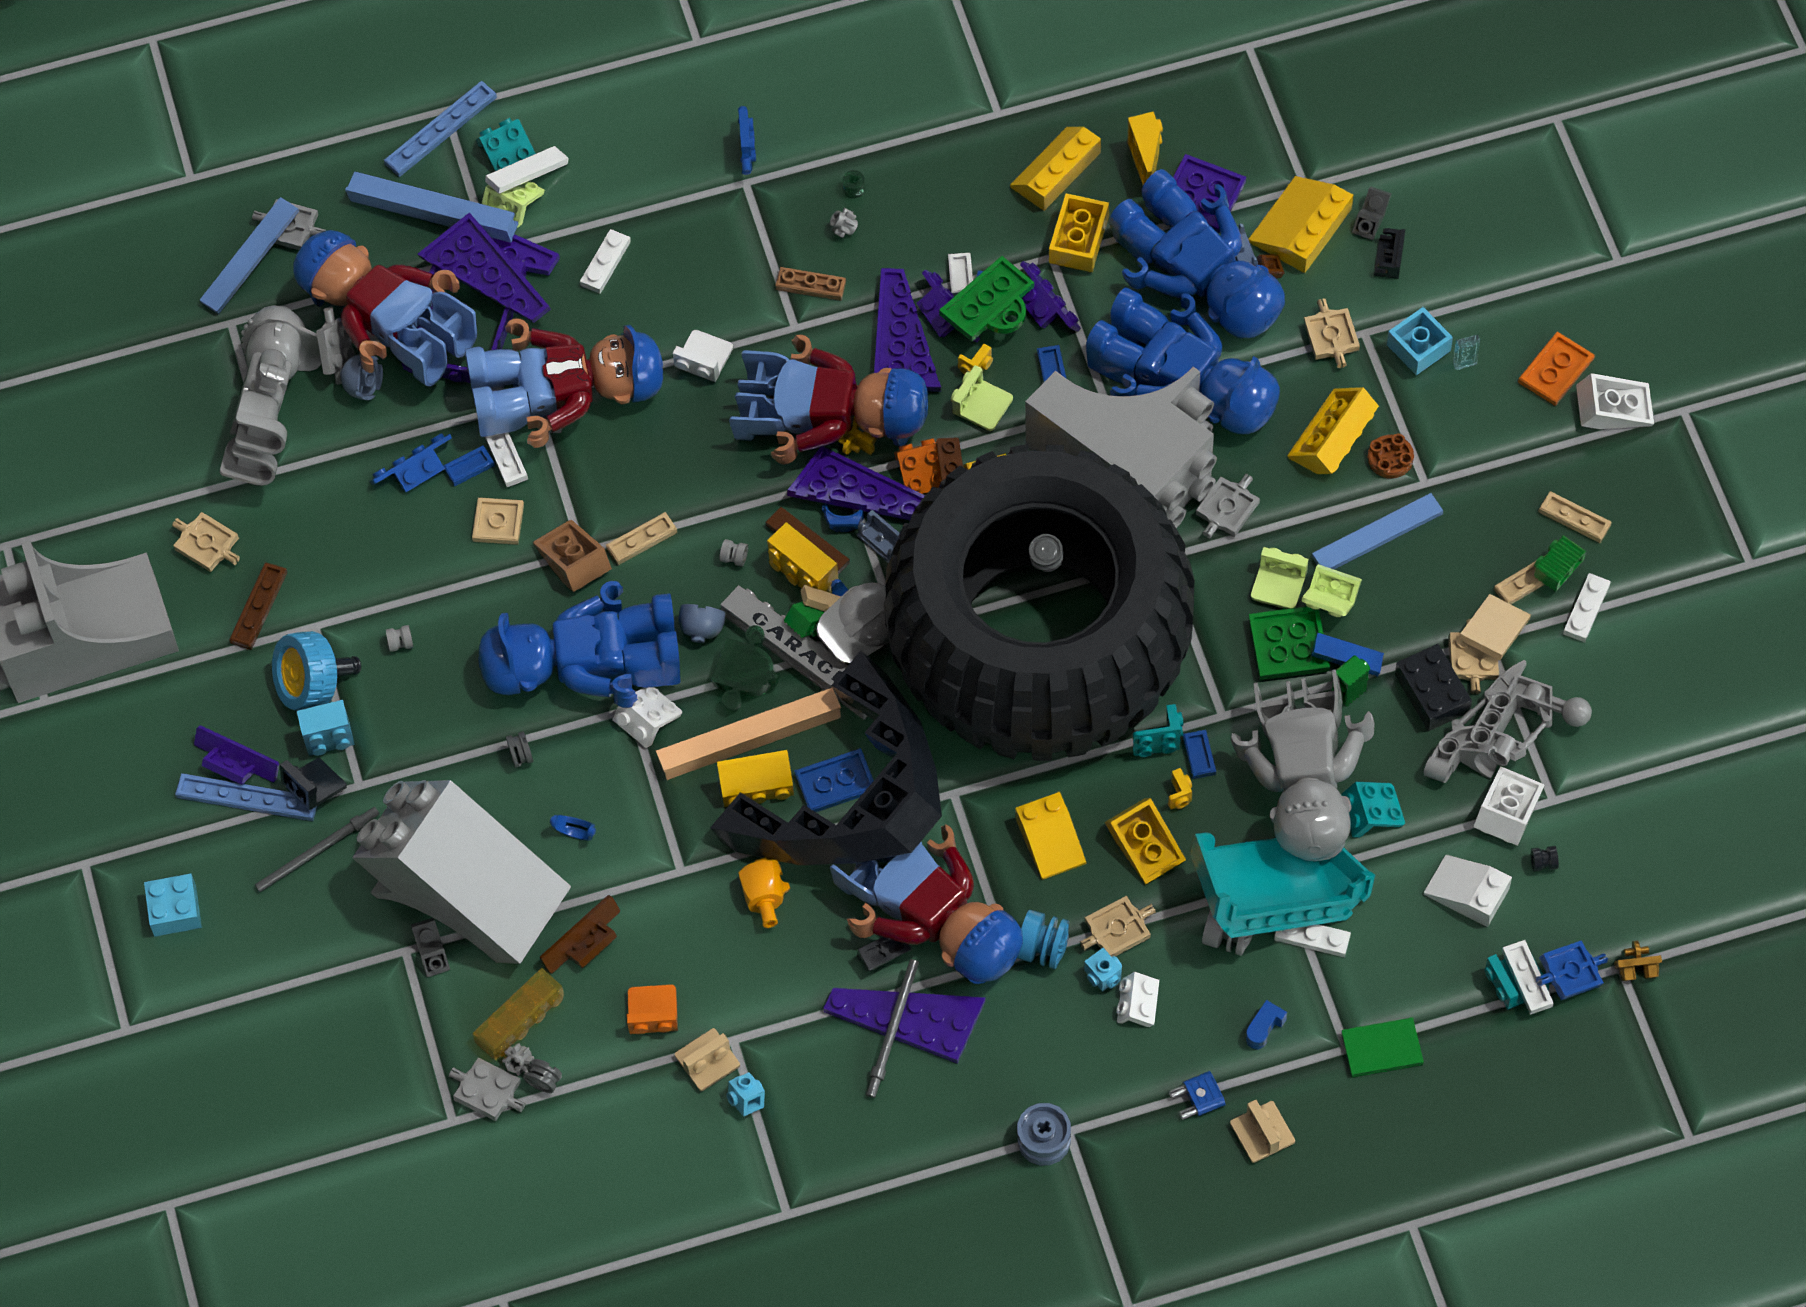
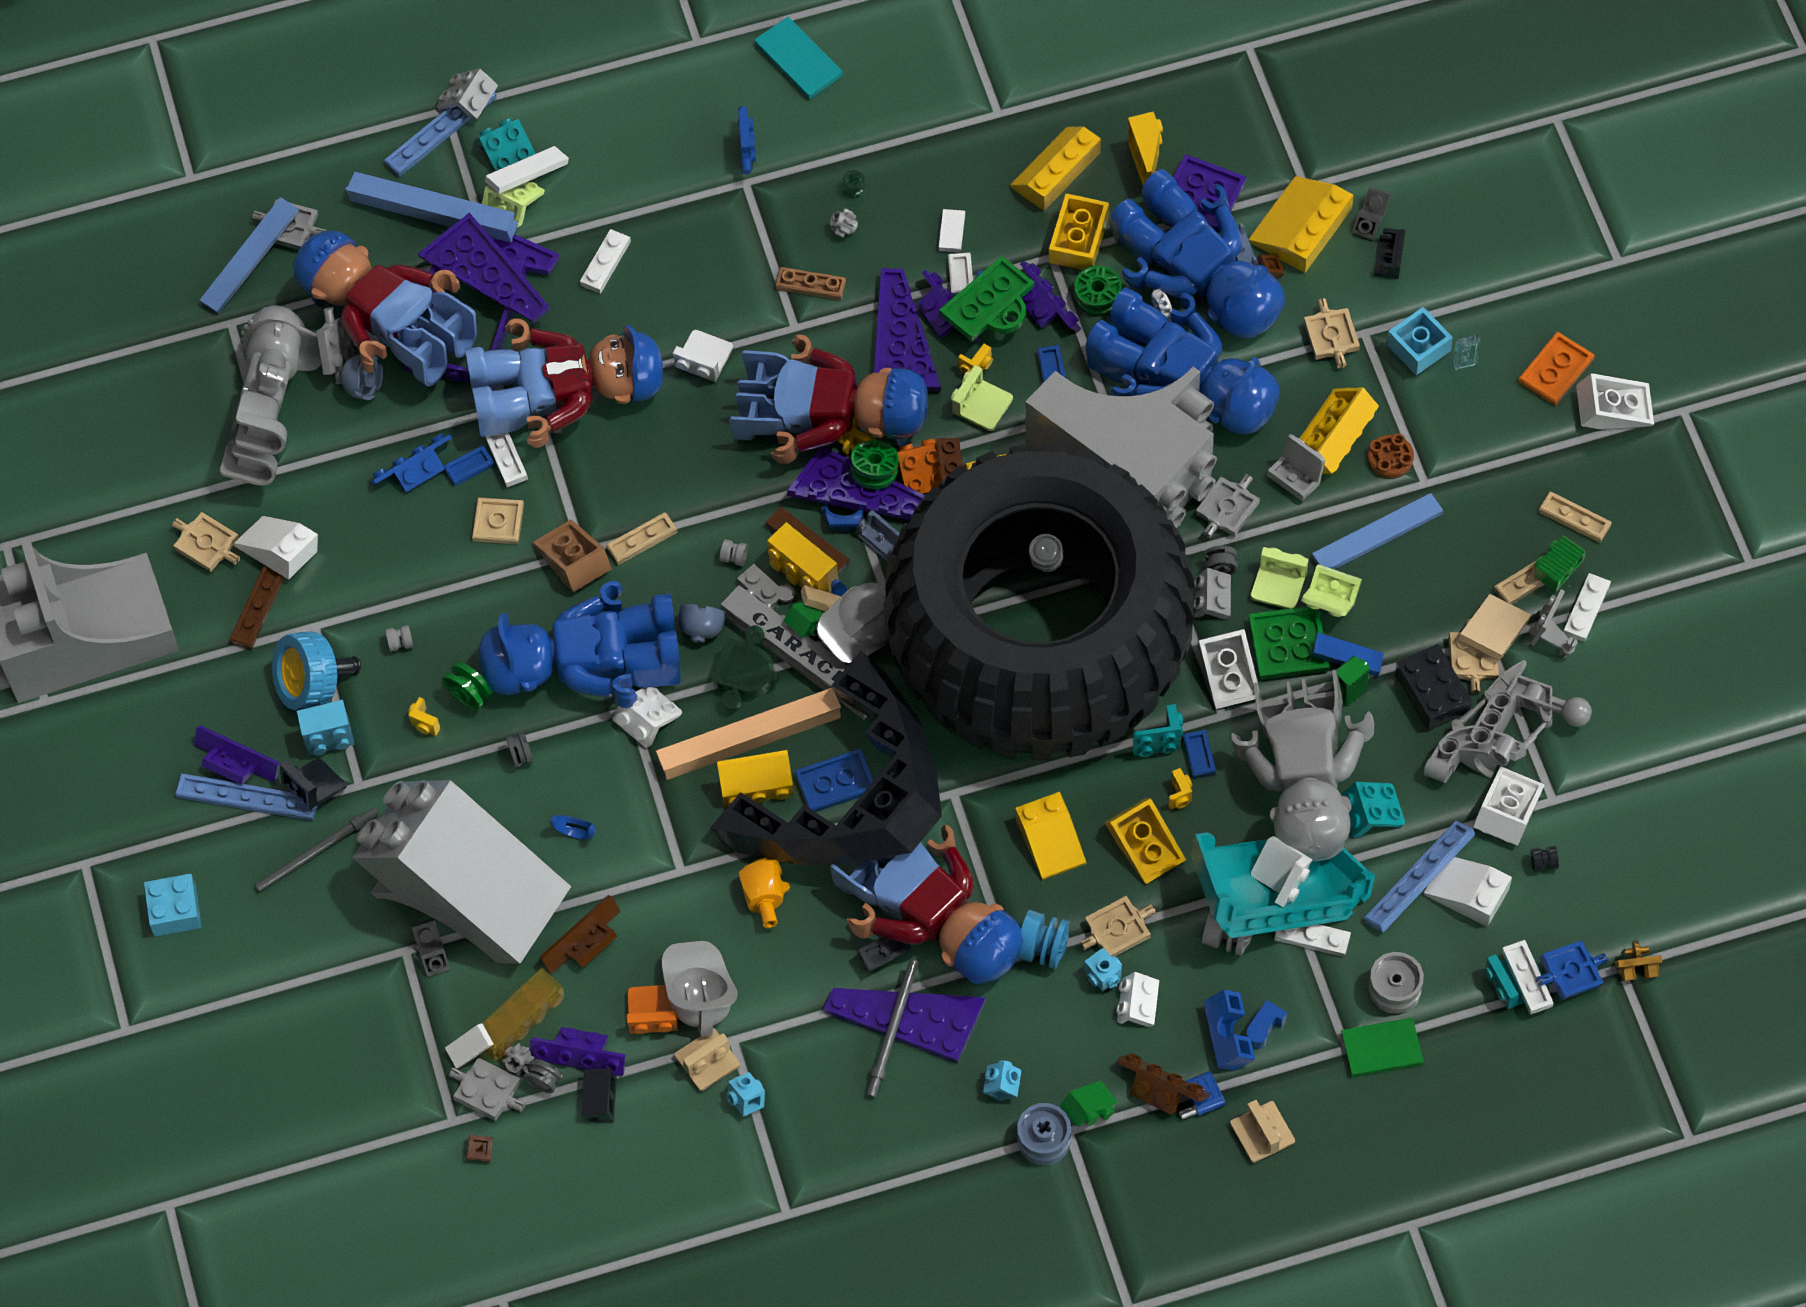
(279, 544): none -> white slope
(423, 722): none -> yellow bracket
(466, 685): none -> green wheel
(469, 92): none -> light grey bracket
(469, 1045): none -> white tile
(479, 1148): none -> reddish brown tile
(578, 1050): none -> dark purple bracket
(599, 1095): none -> black hinge
(698, 984): none -> light grey piece
(764, 587): none -> light grey hinge
(798, 57): none -> teal tile
(874, 464): none -> green wheel
(952, 231): none -> white tile
(1002, 1080): none -> medium azure brick
(1089, 1104): none -> green brick
(1094, 279): none -> green wheel
(1158, 1086): none -> reddish brown bracket
(1162, 303): none -> white gear
(1212, 594): none -> light grey bracket
(1221, 559): none -> dark grey wheel
(1222, 1013): none -> blue arch
(1228, 668): none -> white slope
(1281, 869): none -> white bracket
(1298, 468): none -> light grey bracket
(1396, 982): none -> light grey wheel
(1419, 876): none -> medium blue tile
(1549, 631): none -> light grey plate

